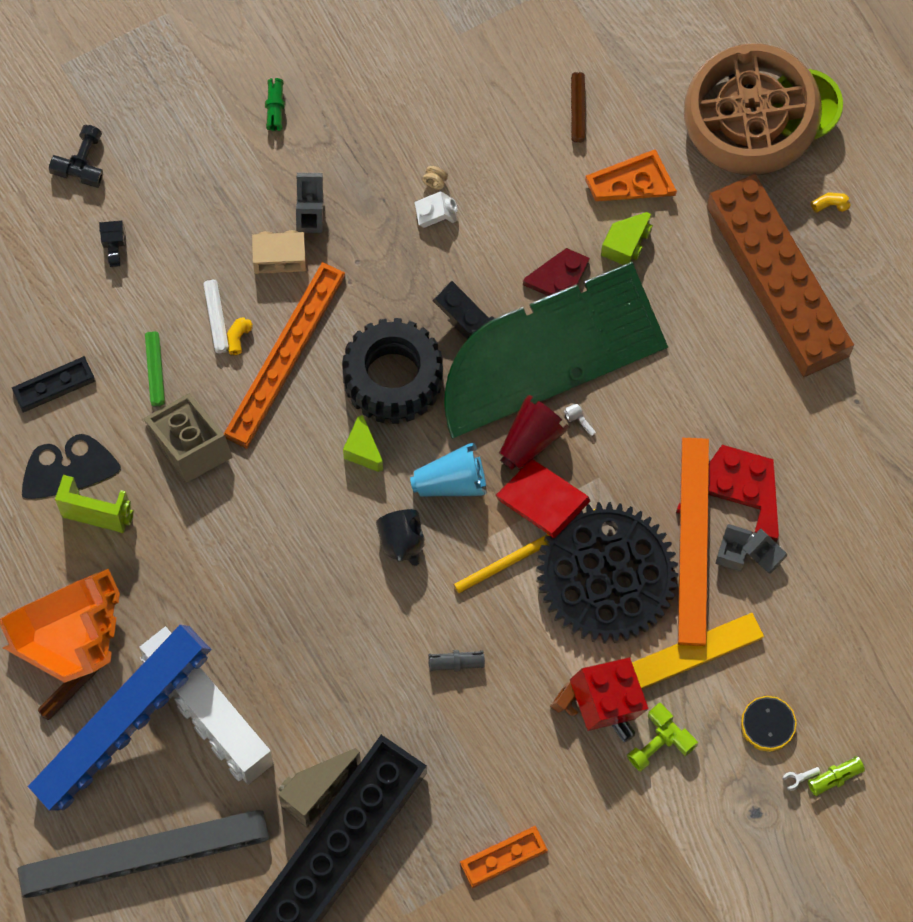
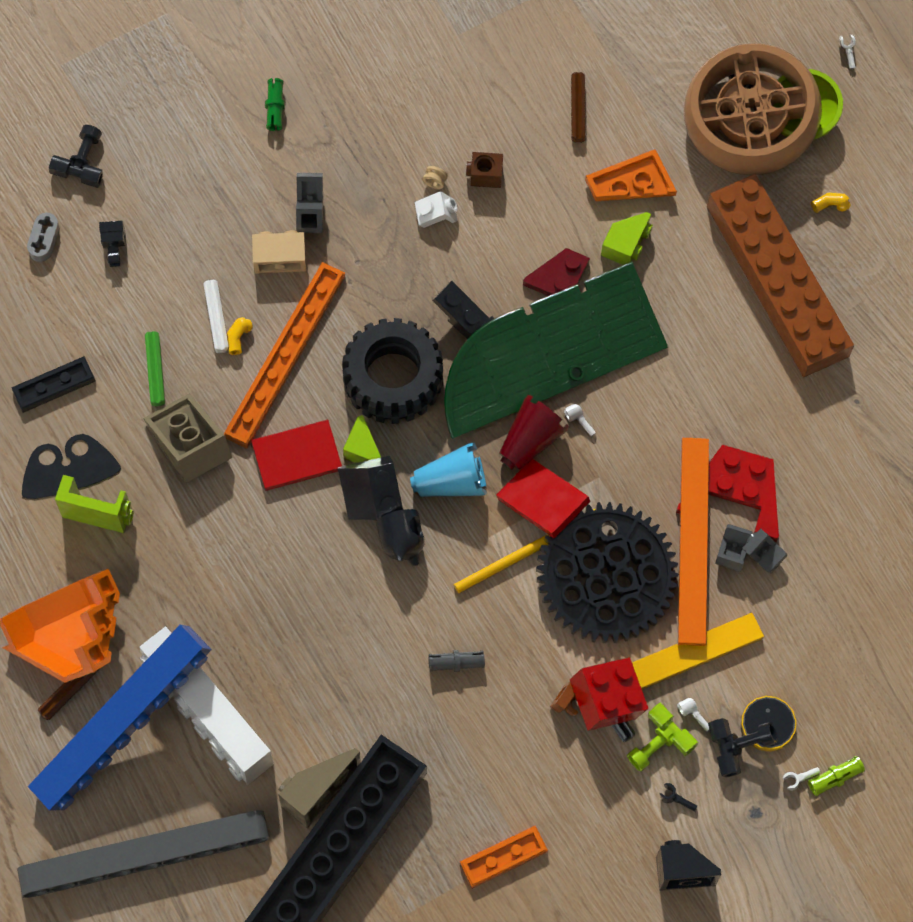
(37, 235): none -> light grey beam
(296, 455): none -> red tile
(370, 489): none -> black slope
(489, 179): none -> reddish brown brick
(676, 798): none -> black hand
(684, 867): none -> black slope
(688, 707): none -> white hand
(731, 746): none -> black bar
(849, 50): none -> white hand

